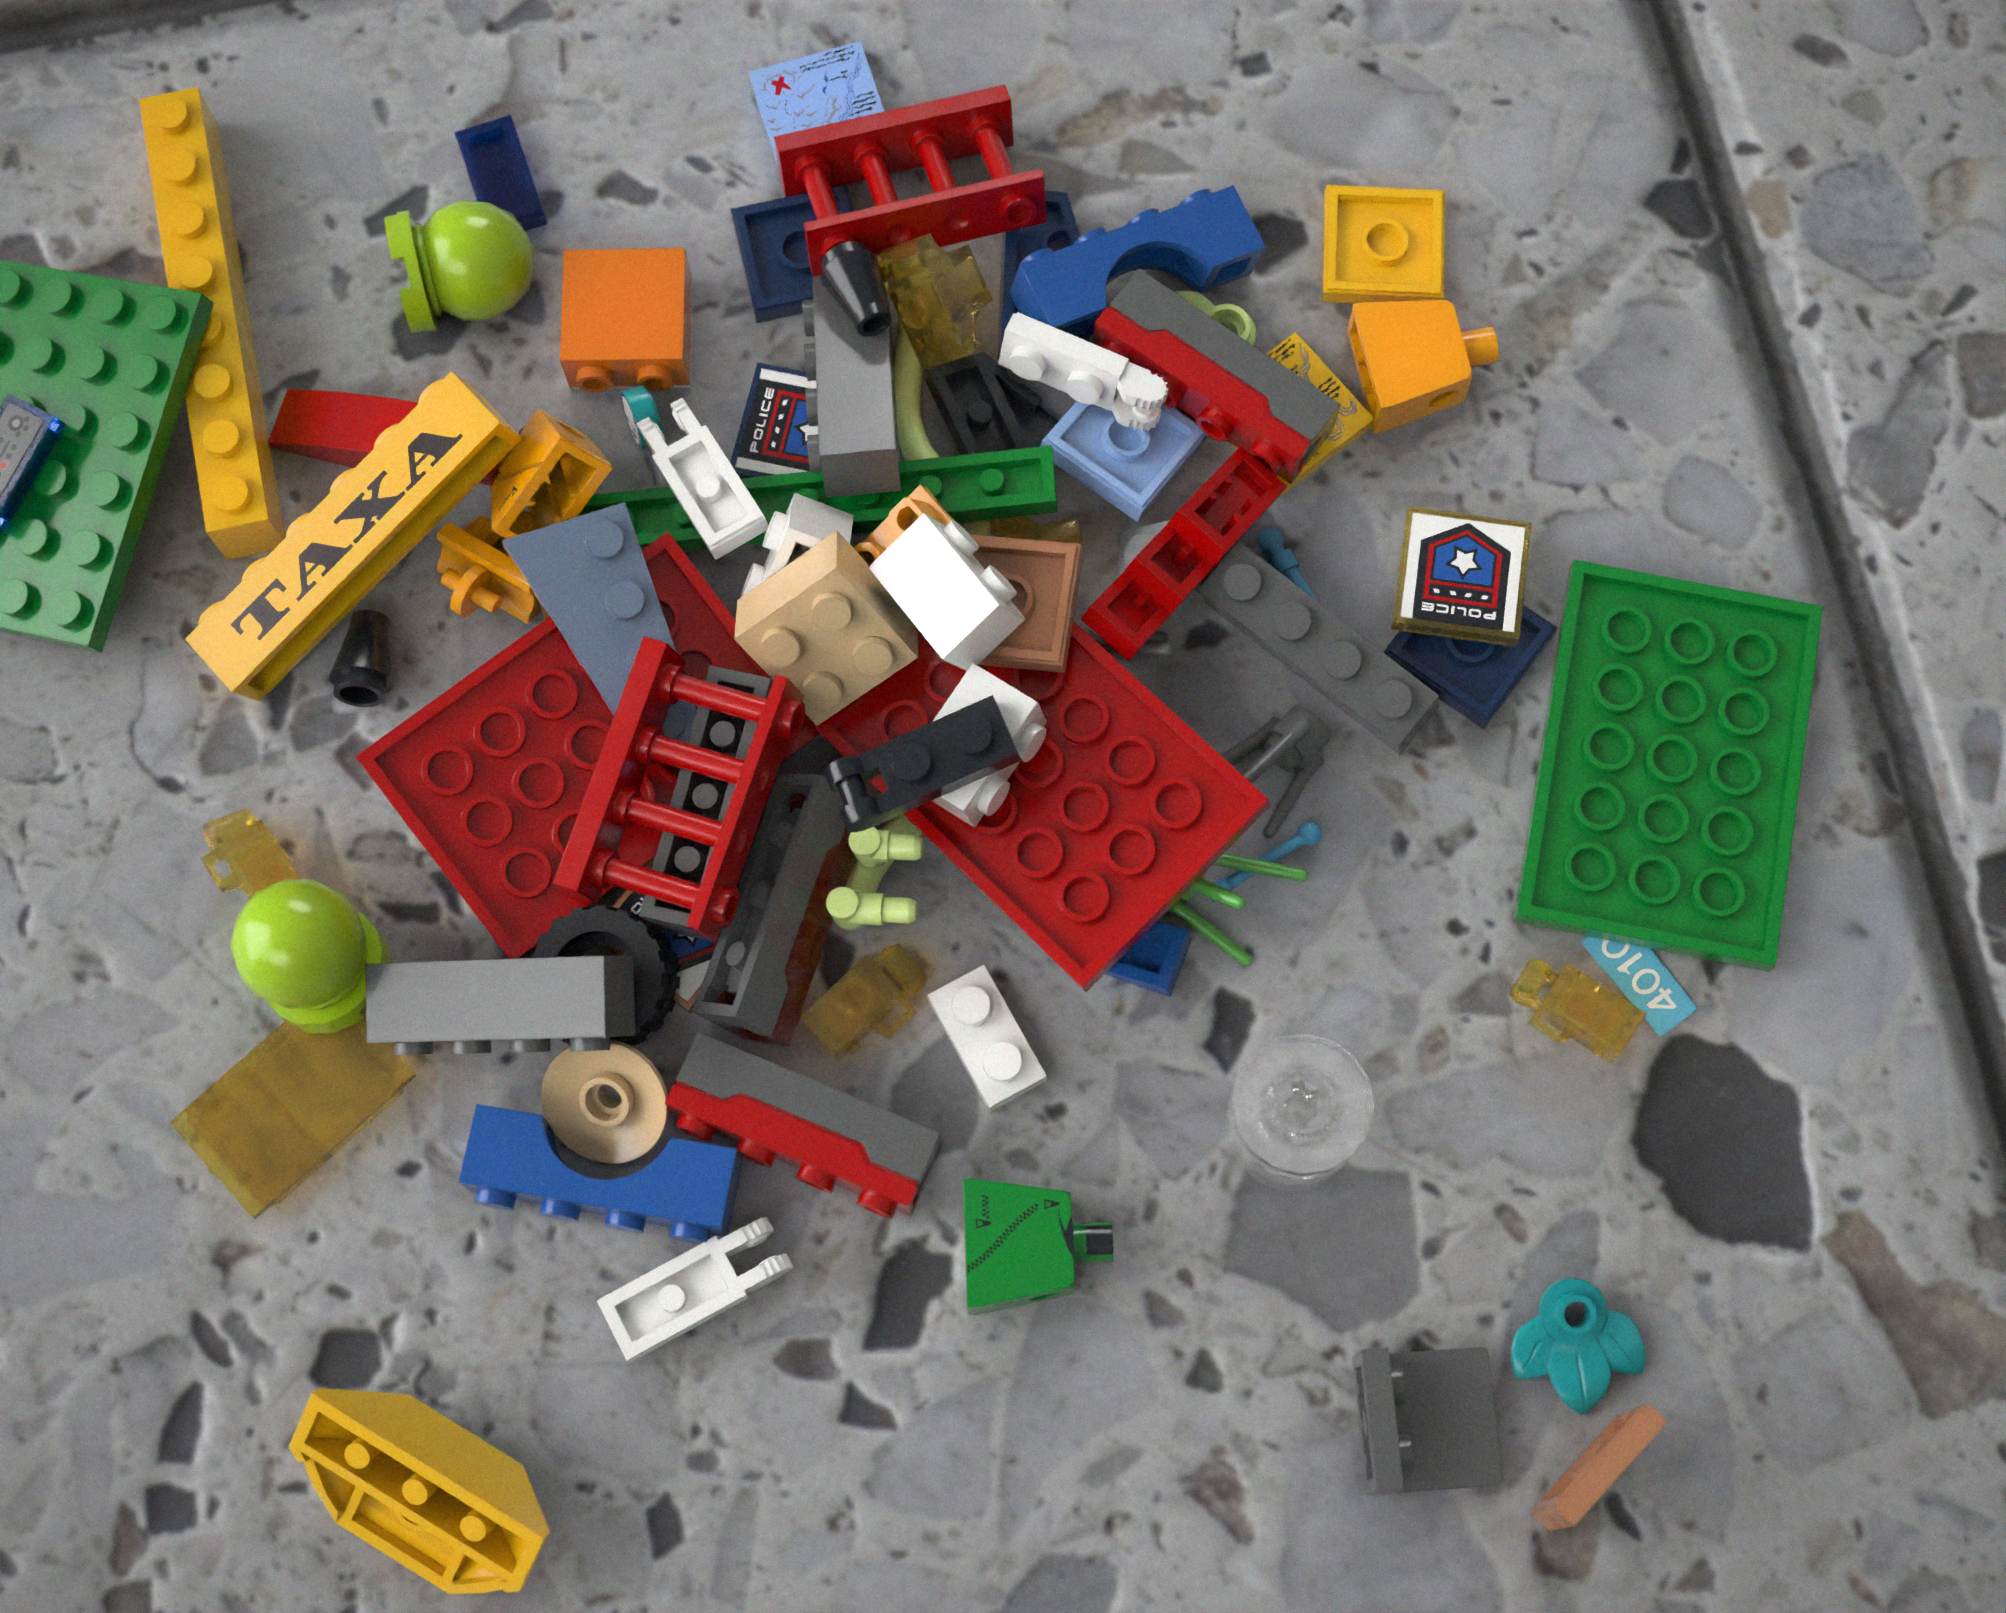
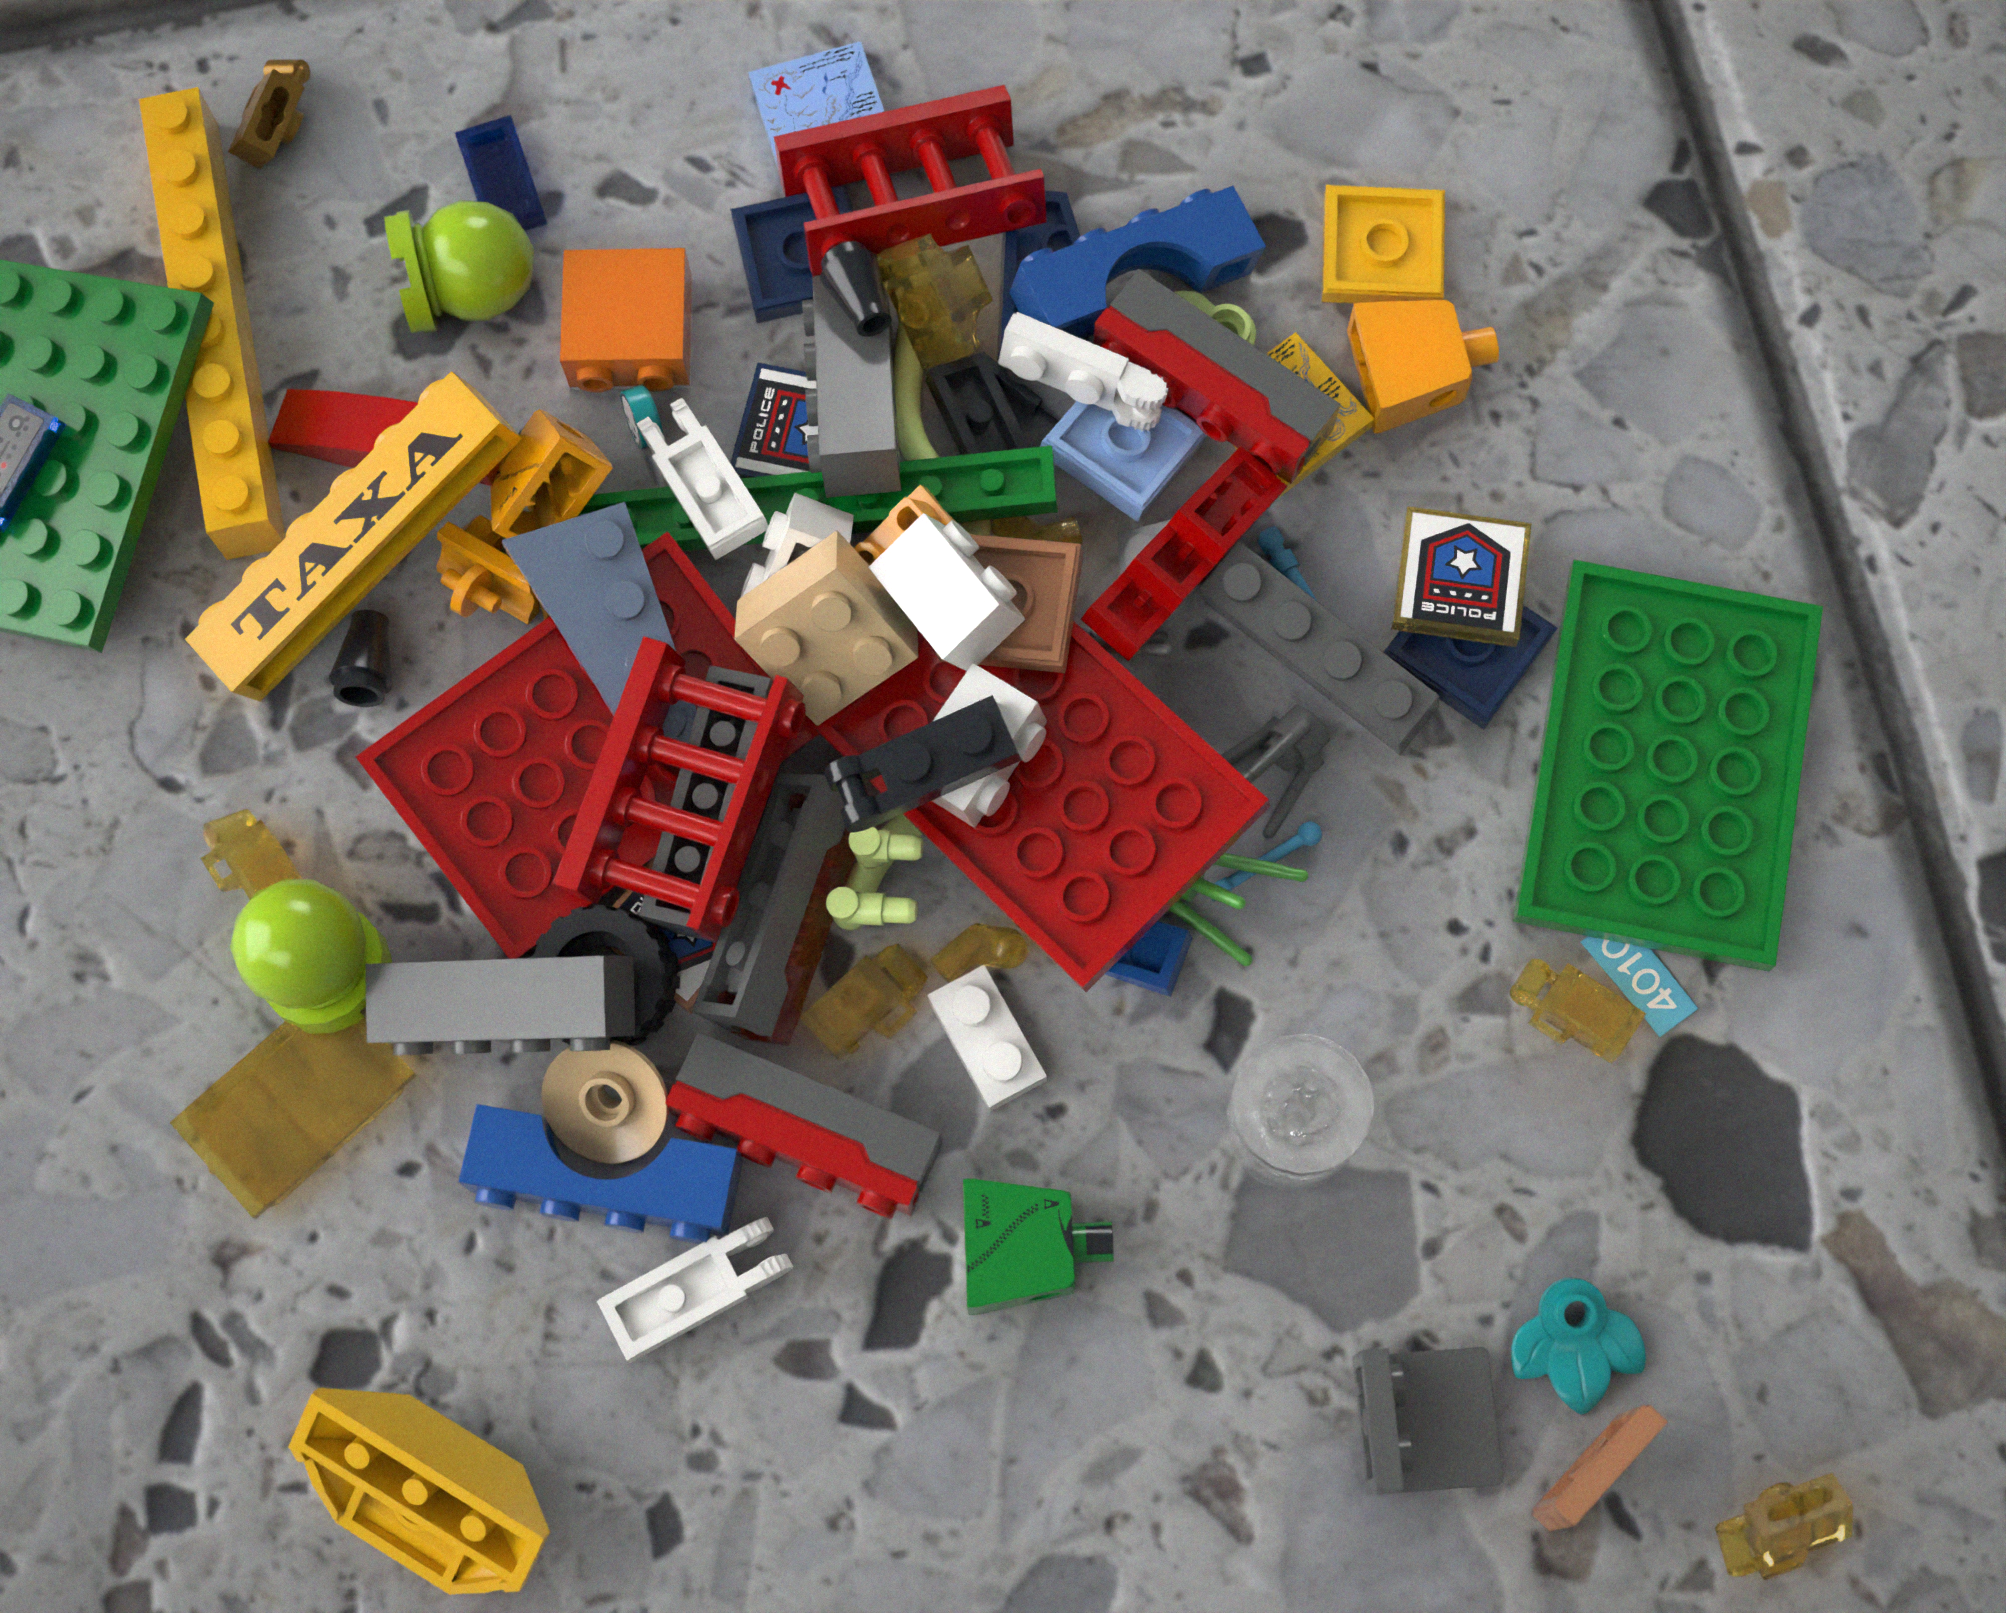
(271, 112): none -> pearl gold piece
(980, 945): none -> clear yellow arm
(1785, 1527): none -> clear yellow piece

